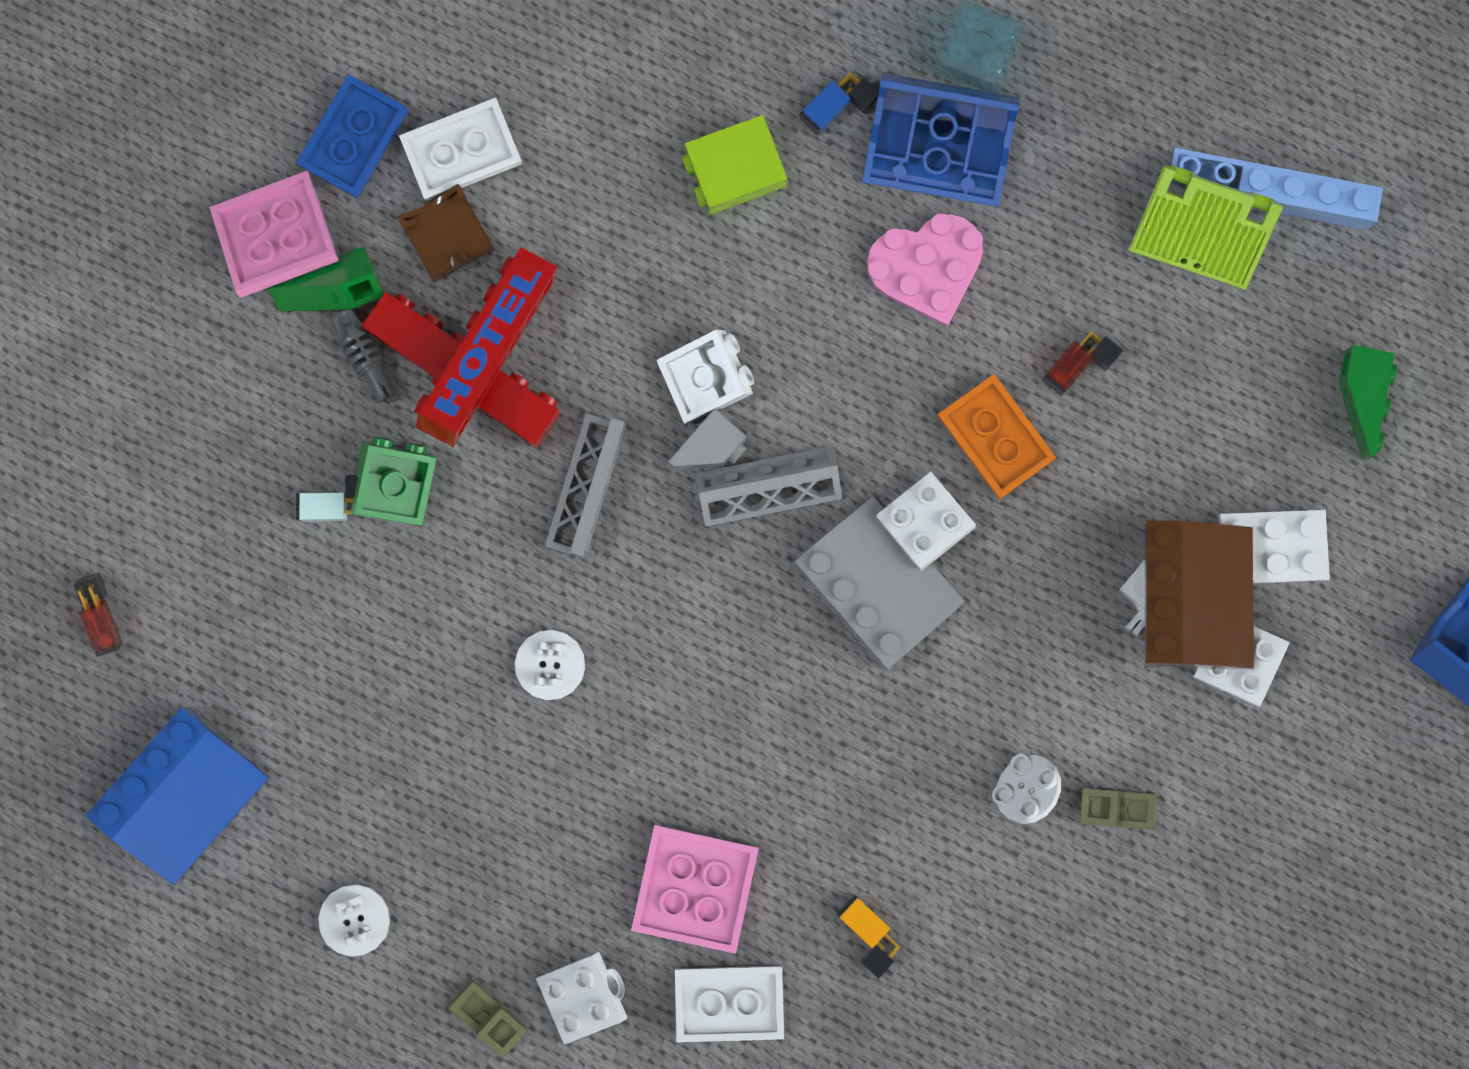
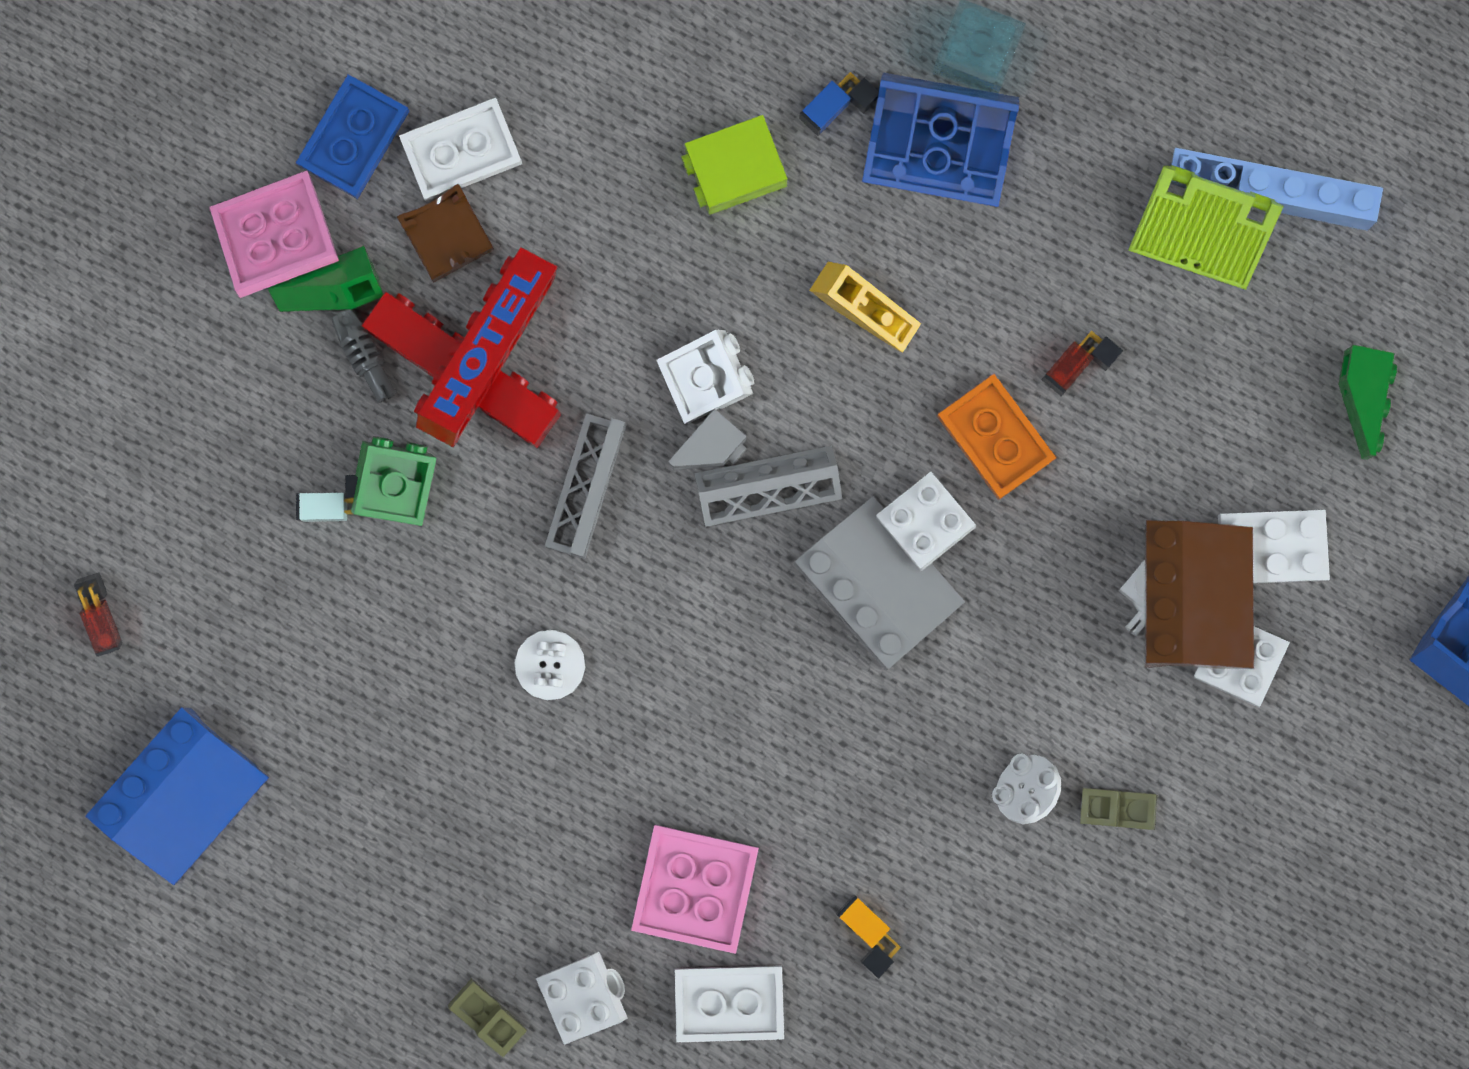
(348, 904): white plate -> none
(864, 305): none -> yellow slope
(927, 267): bright pink plate -> none

